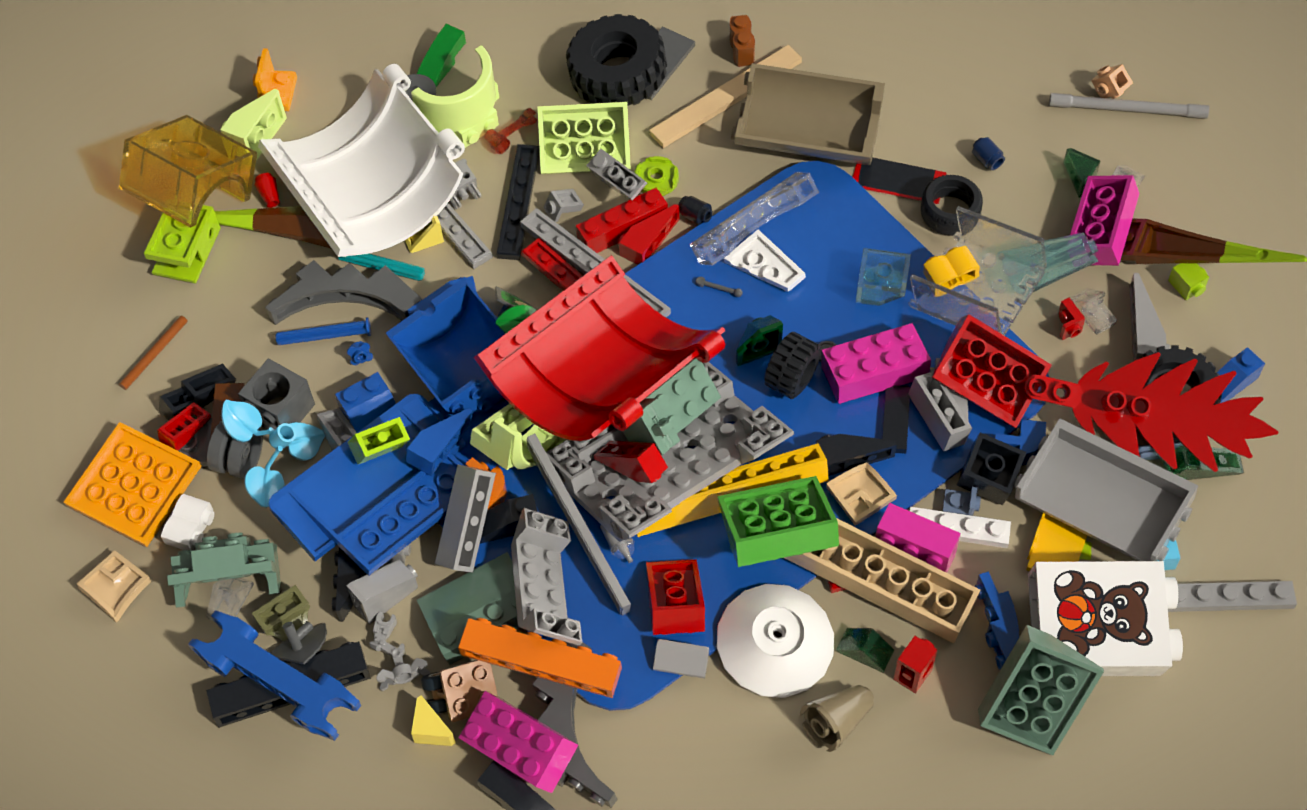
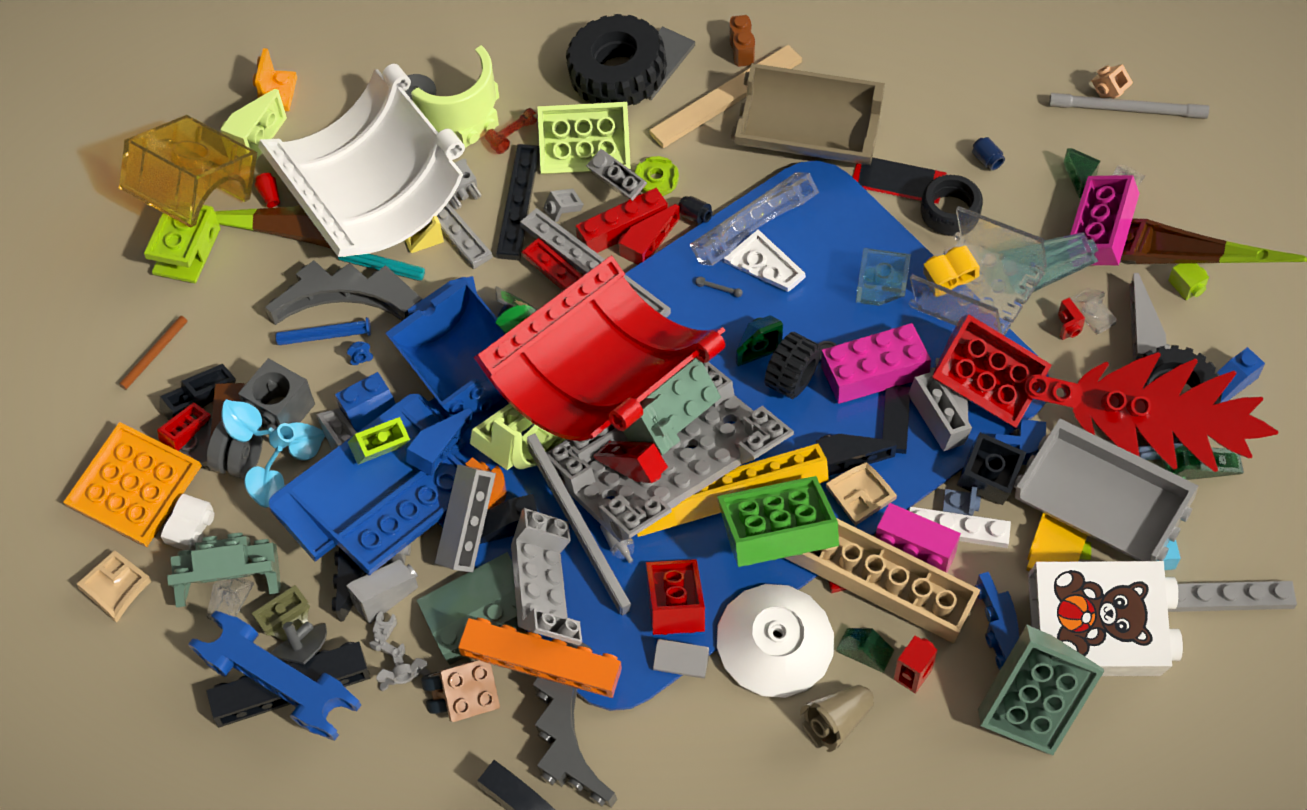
(429, 727): light yellow slope -> none
(442, 53): green slope -> none
(518, 742): dark pink brick -> none

